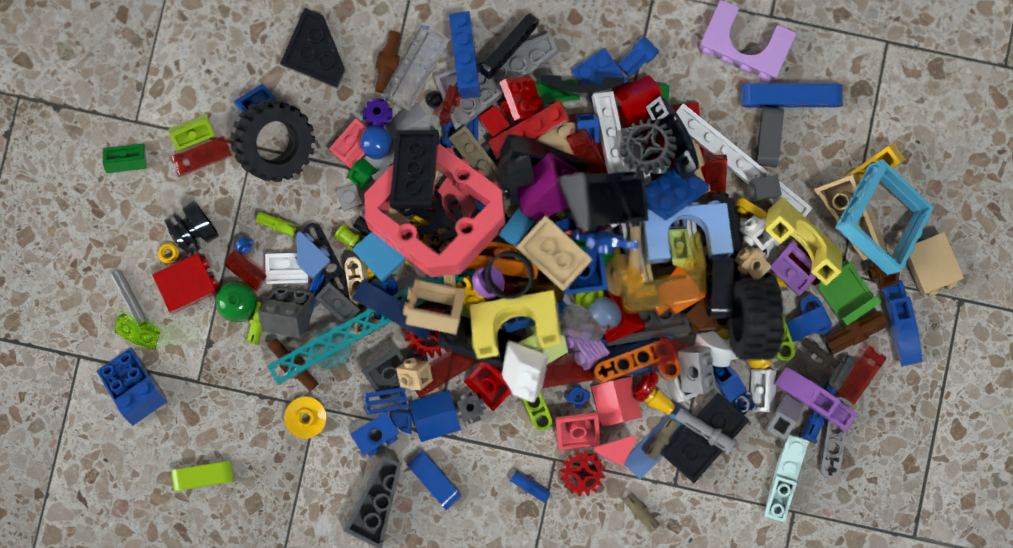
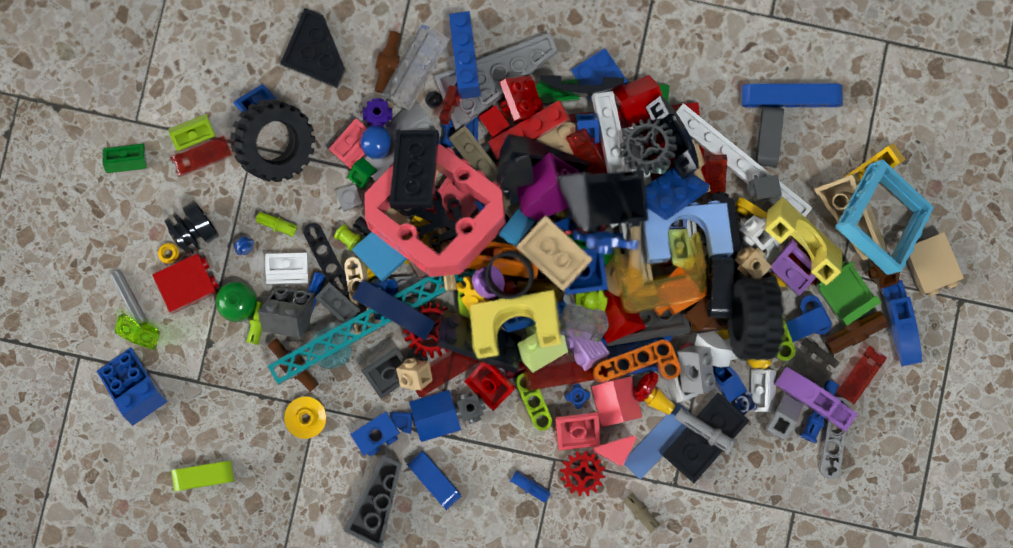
(245, 270): clear red plate -> none
(309, 257): medium blue slope -> none
(402, 398): blue tile -> none
(434, 293): tan window -> none
(509, 46): black beam -> none
(524, 370): white slope -> none
(605, 312): sand blue hair -> none
(642, 53): blue piece -> none
(661, 439): dark tan pin -> none
(667, 351): clear red plate -> none
(718, 43): lavender arch -> none
(785, 477): light aqua slope -> none
(841, 372): dark grey axle -> none

